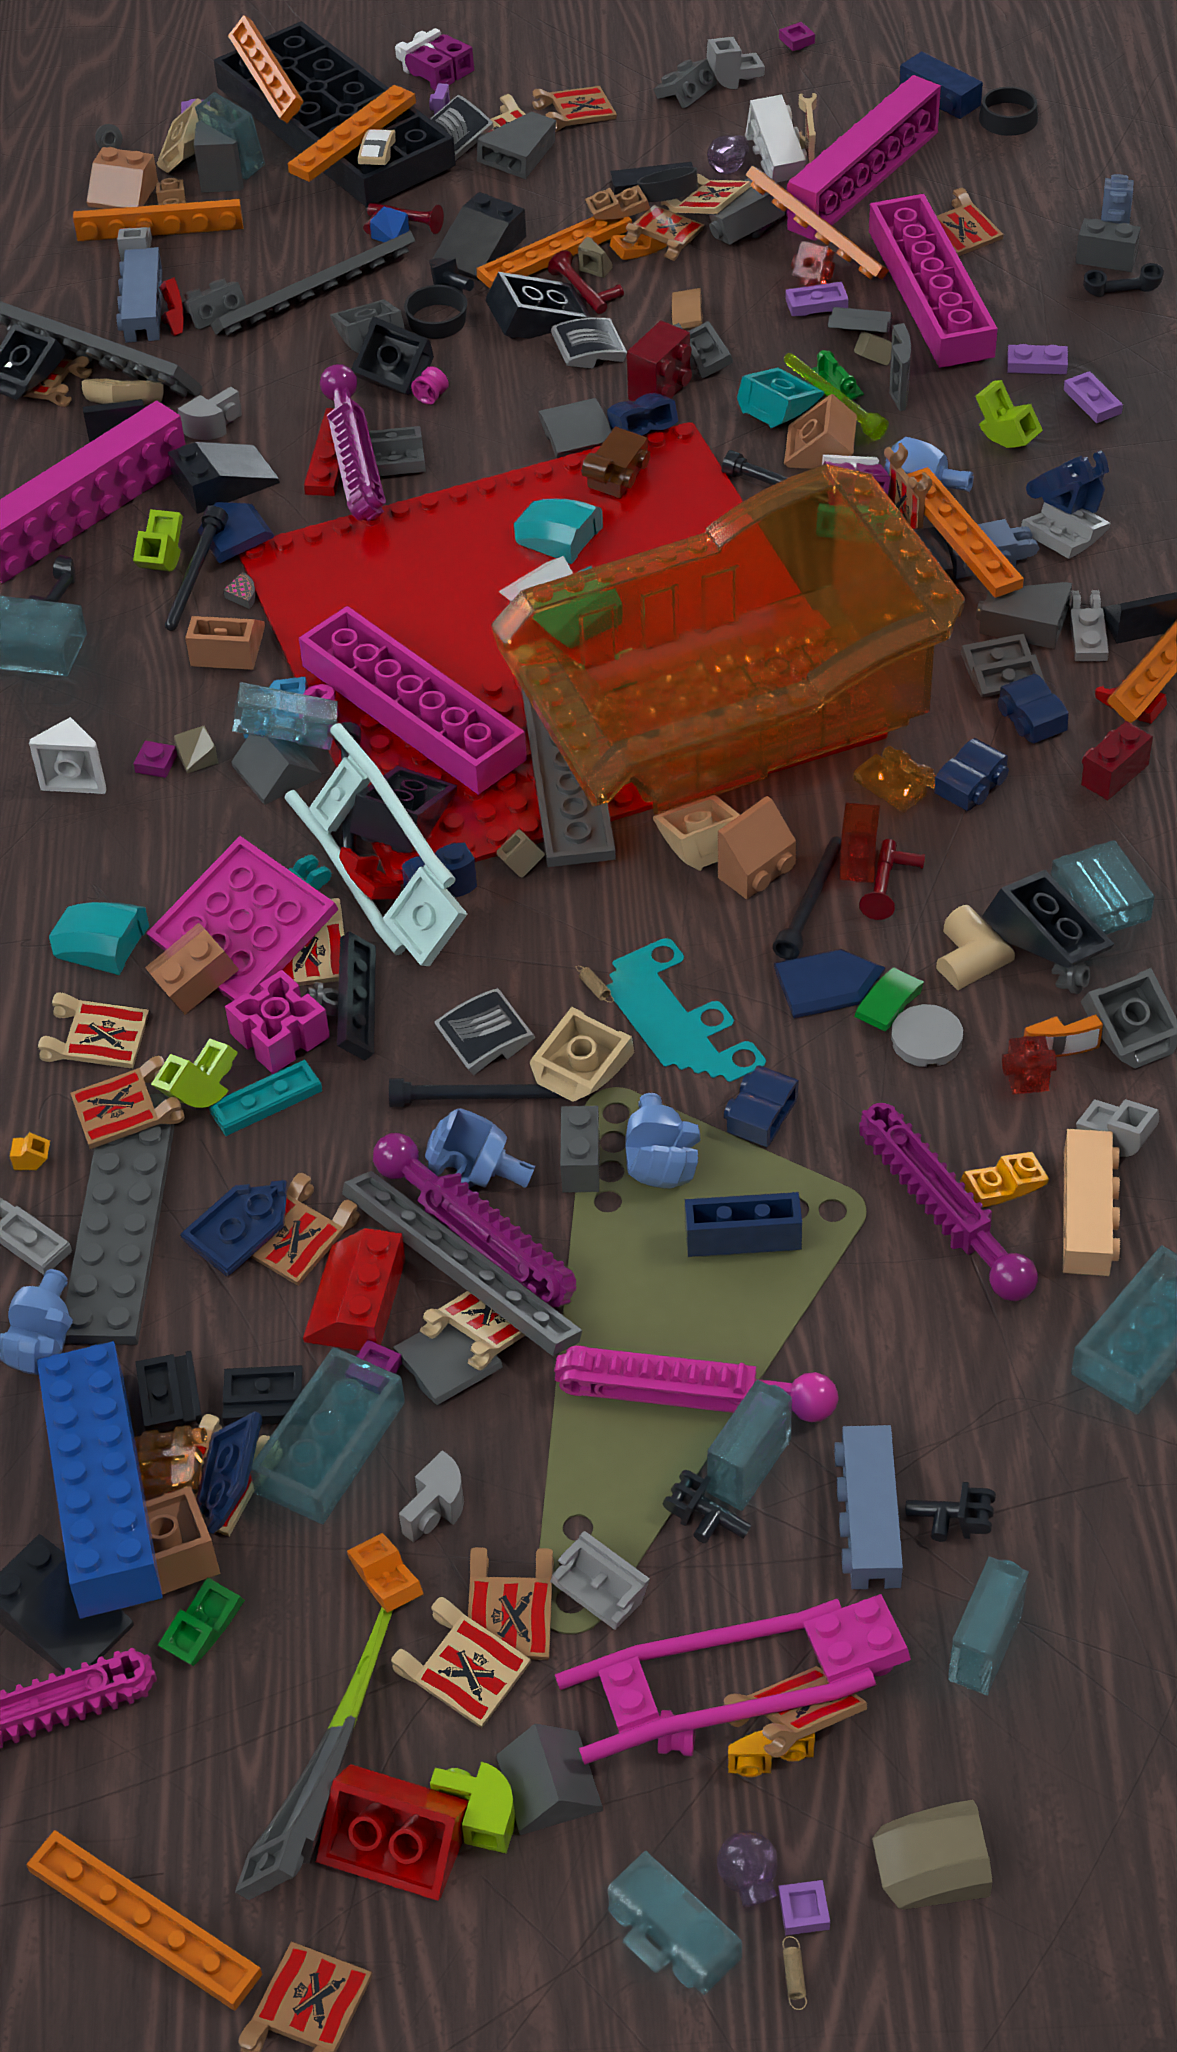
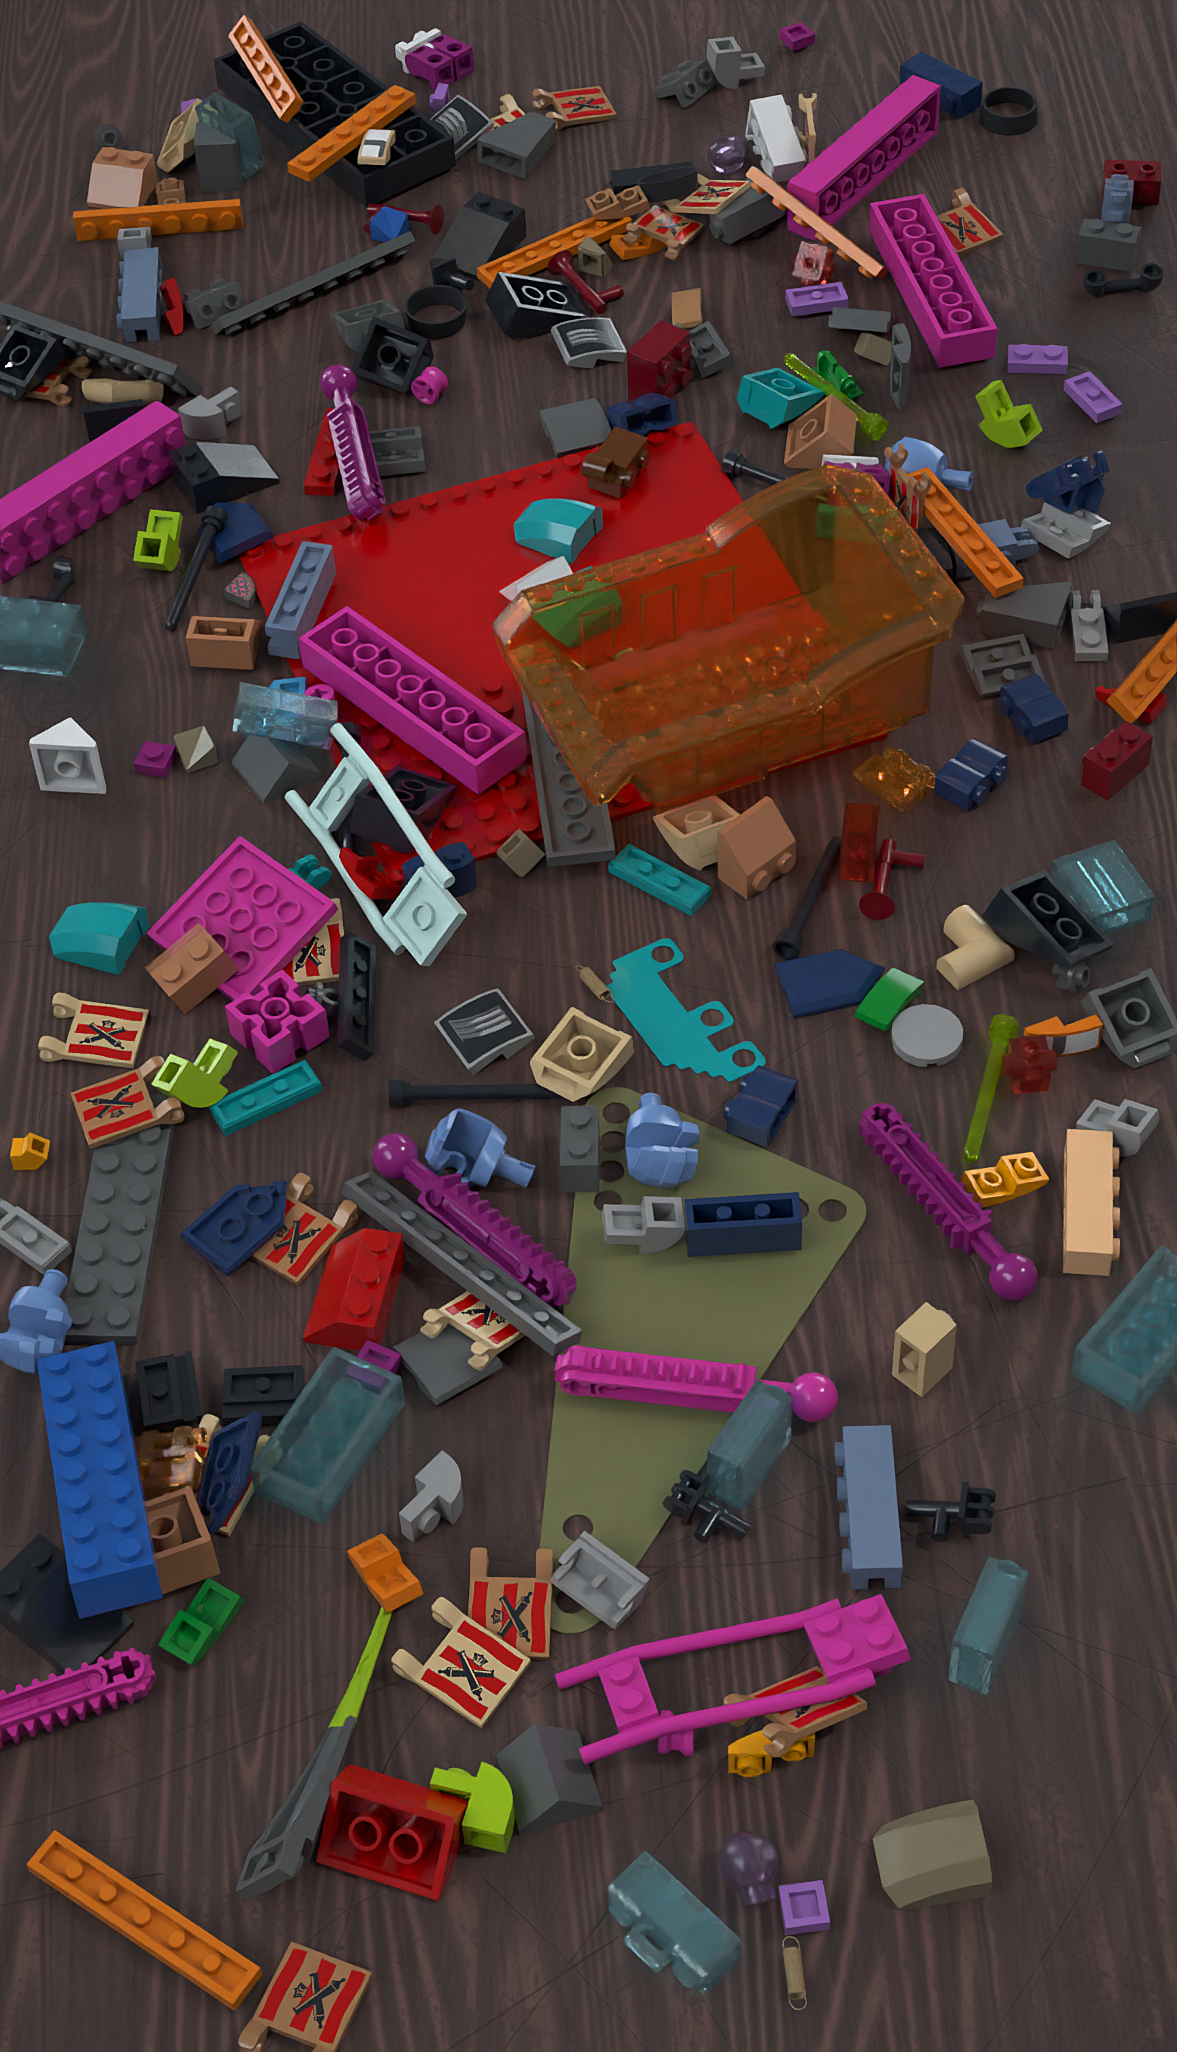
(300, 598): none -> sand blue brick
(652, 1225): none -> light grey brick
(660, 879): none -> teal tile
(924, 1349): none -> tan brick
(1000, 1030): none -> clear neon green piece
(1145, 176): none -> dark red brick

